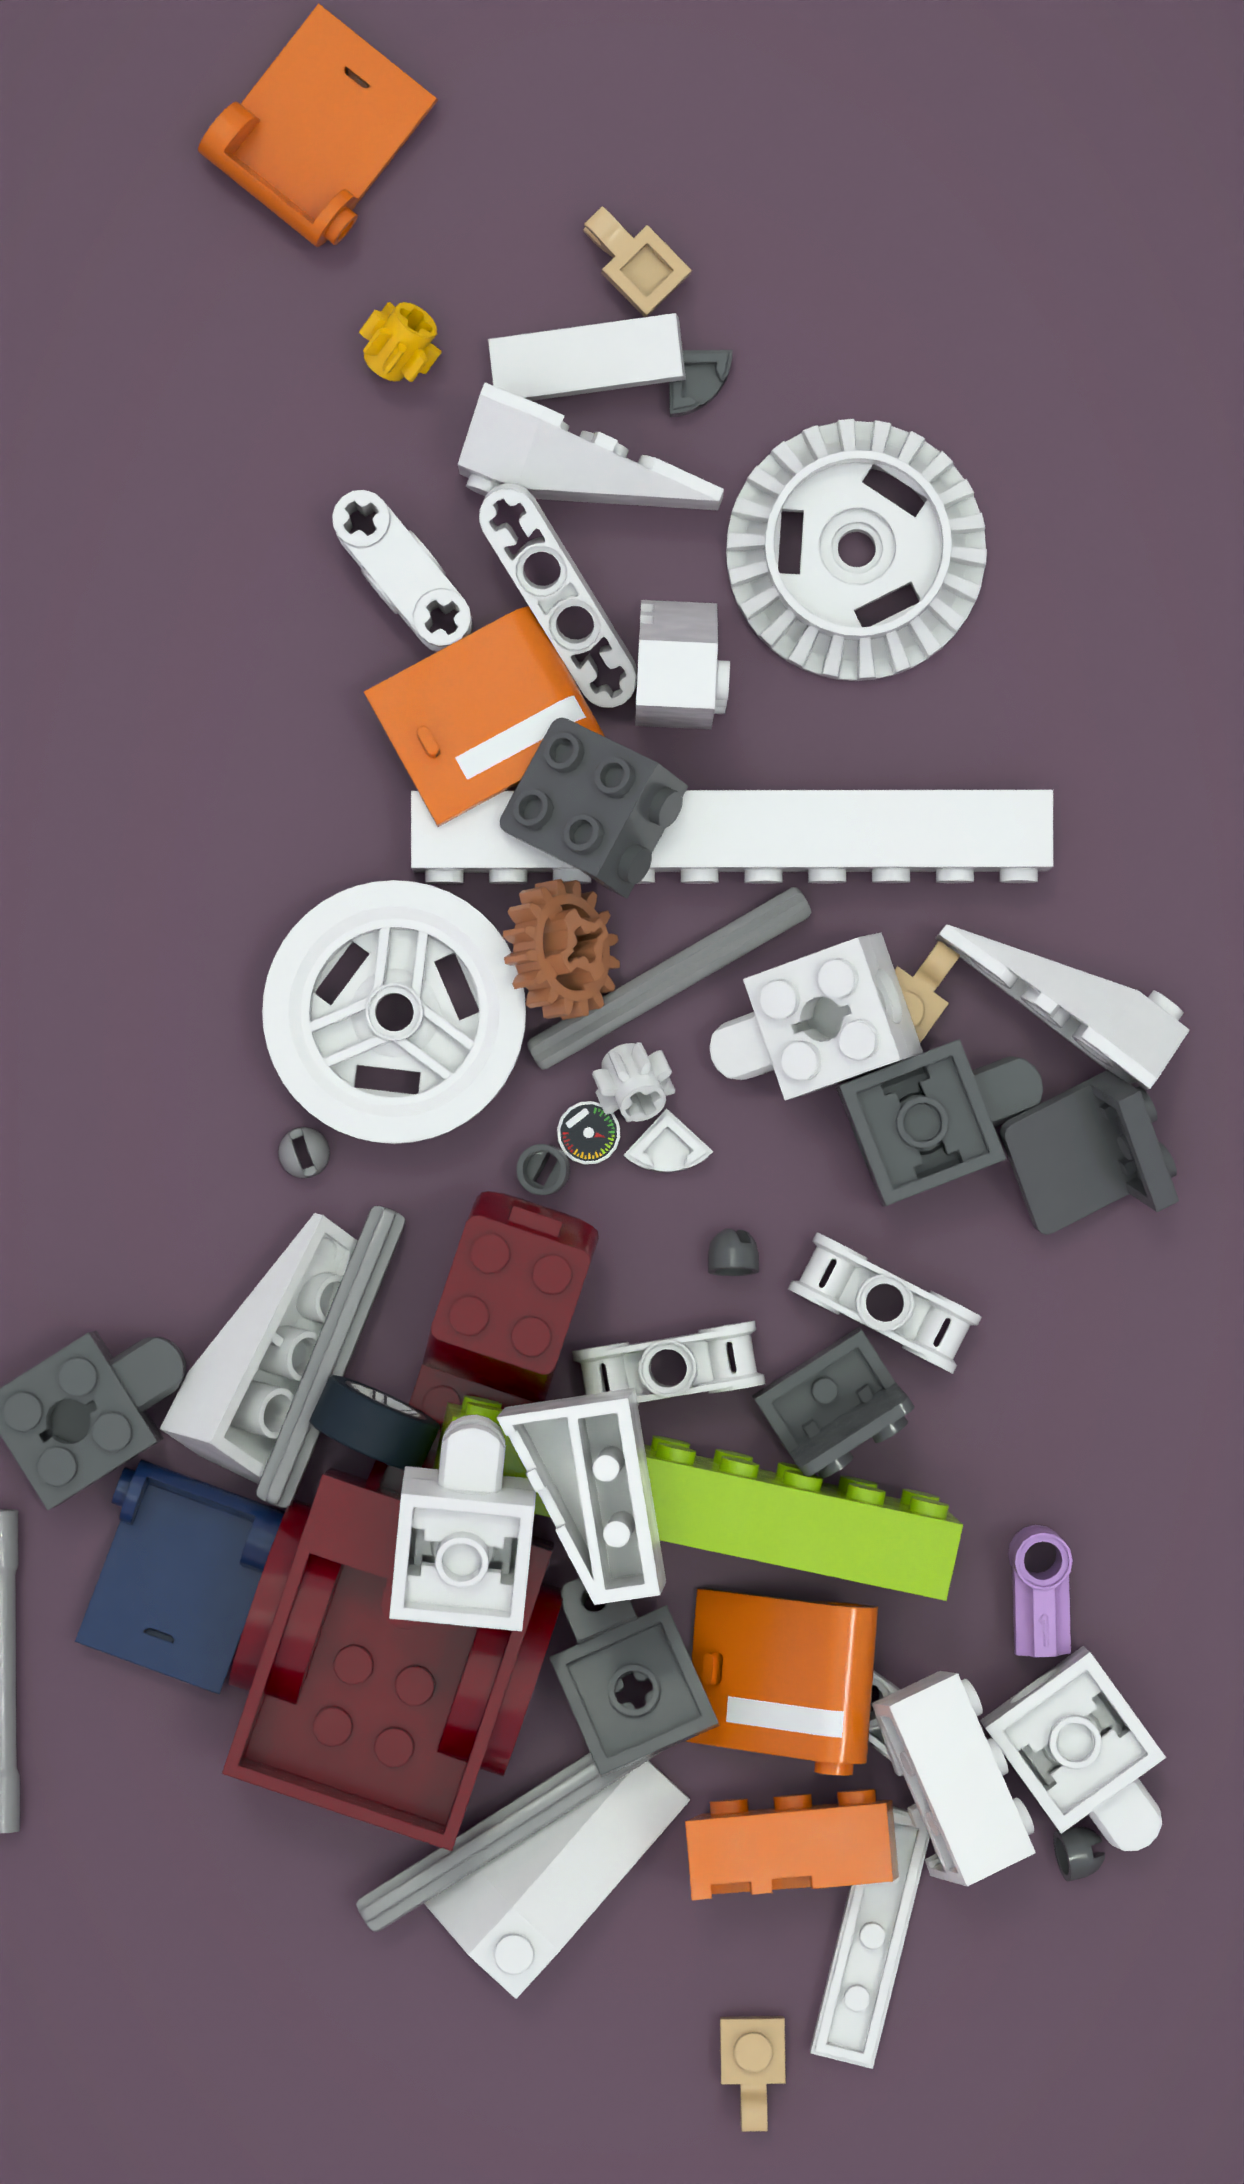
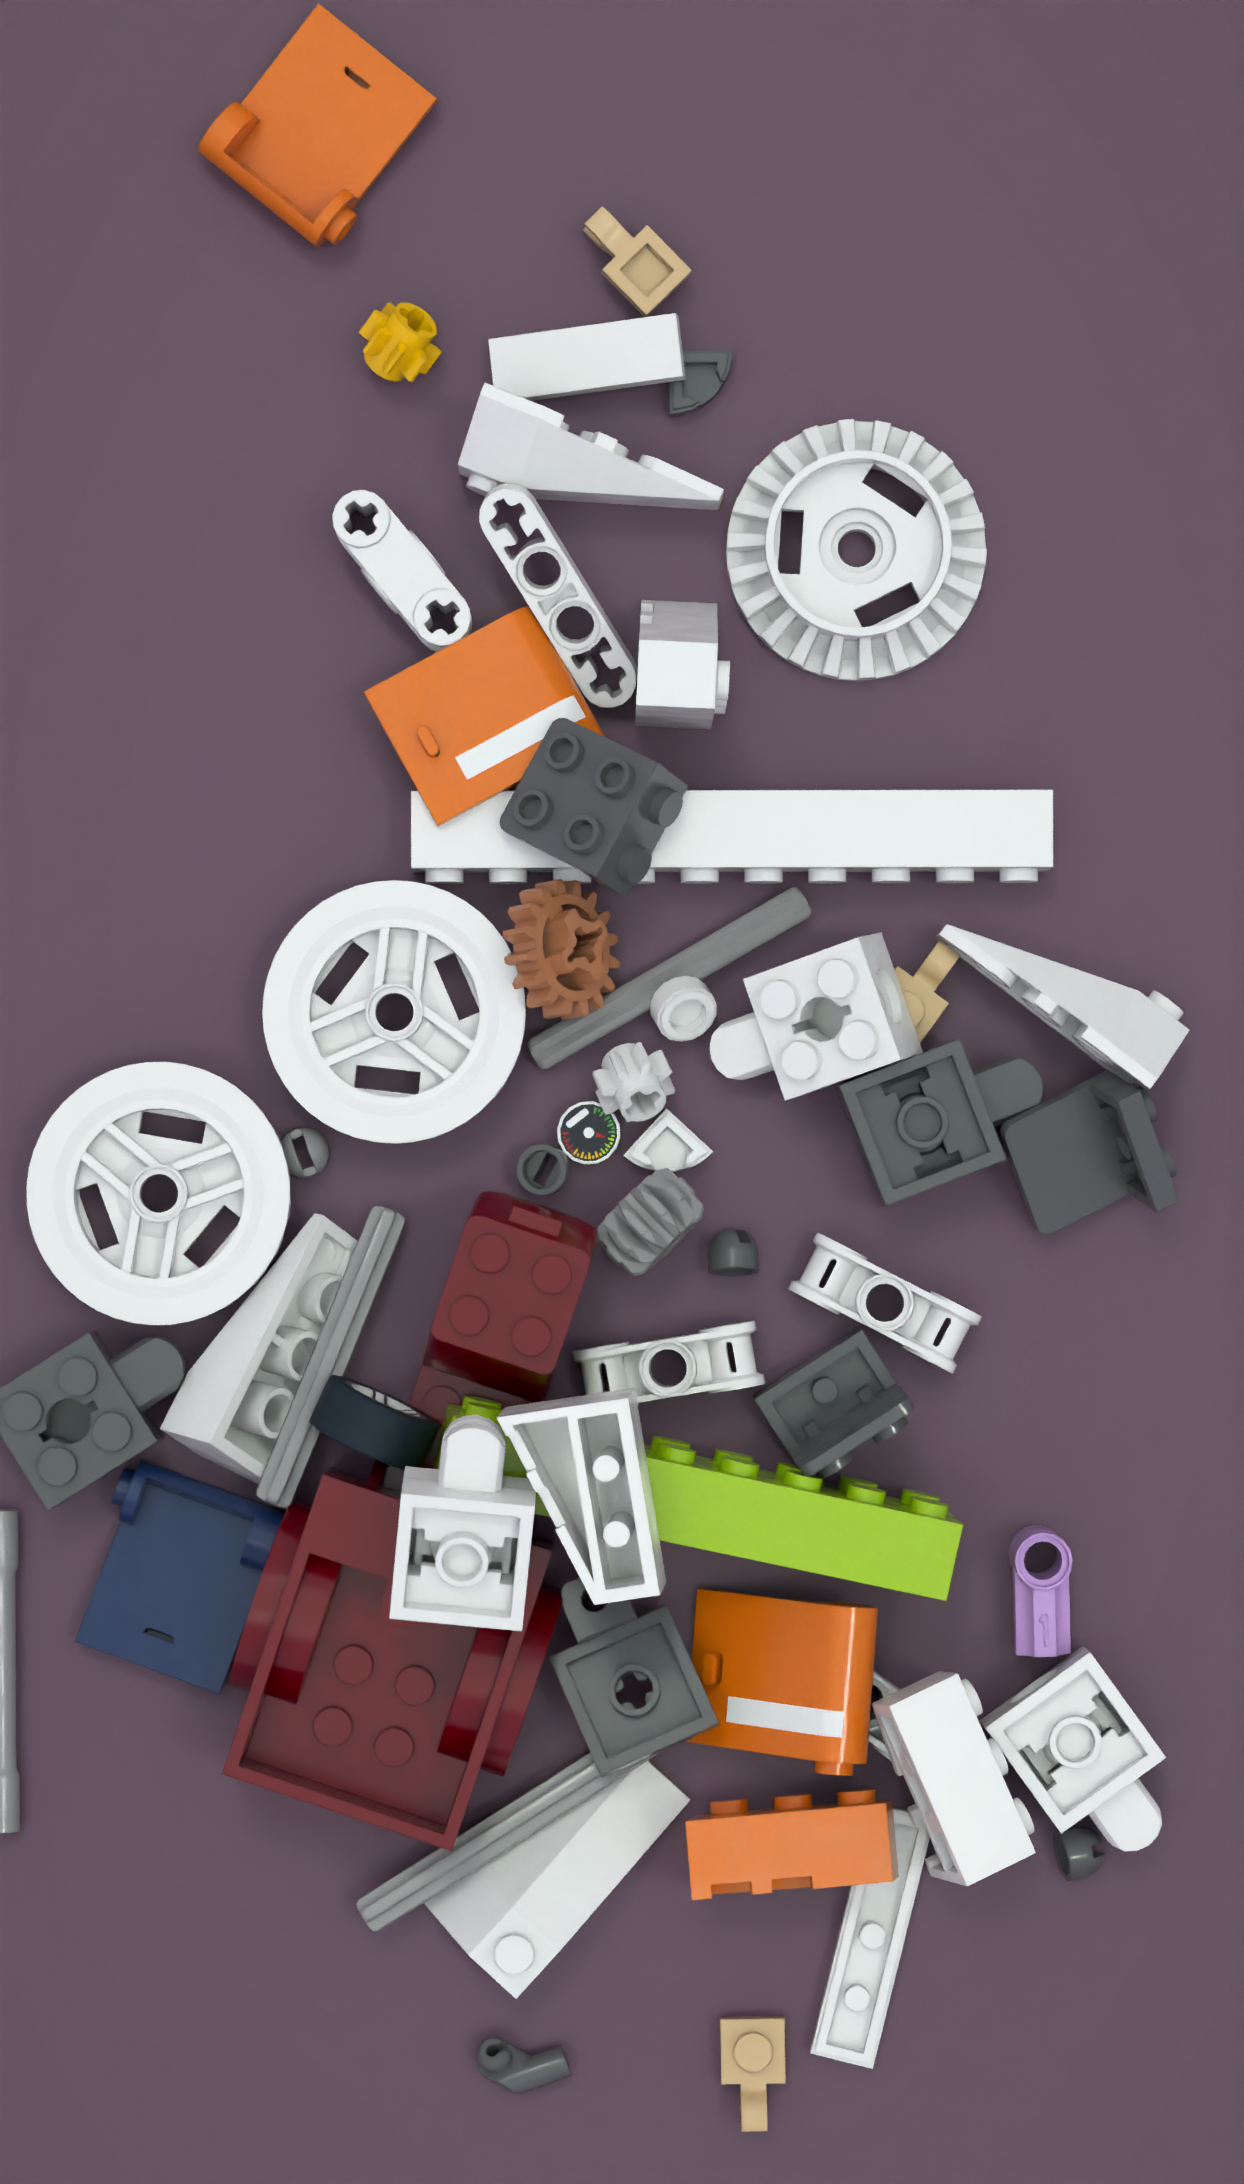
(100, 1142): none -> white gear
(518, 2070): none -> dark grey arm
(650, 1222): none -> light grey gear
(683, 1008): none -> white tile

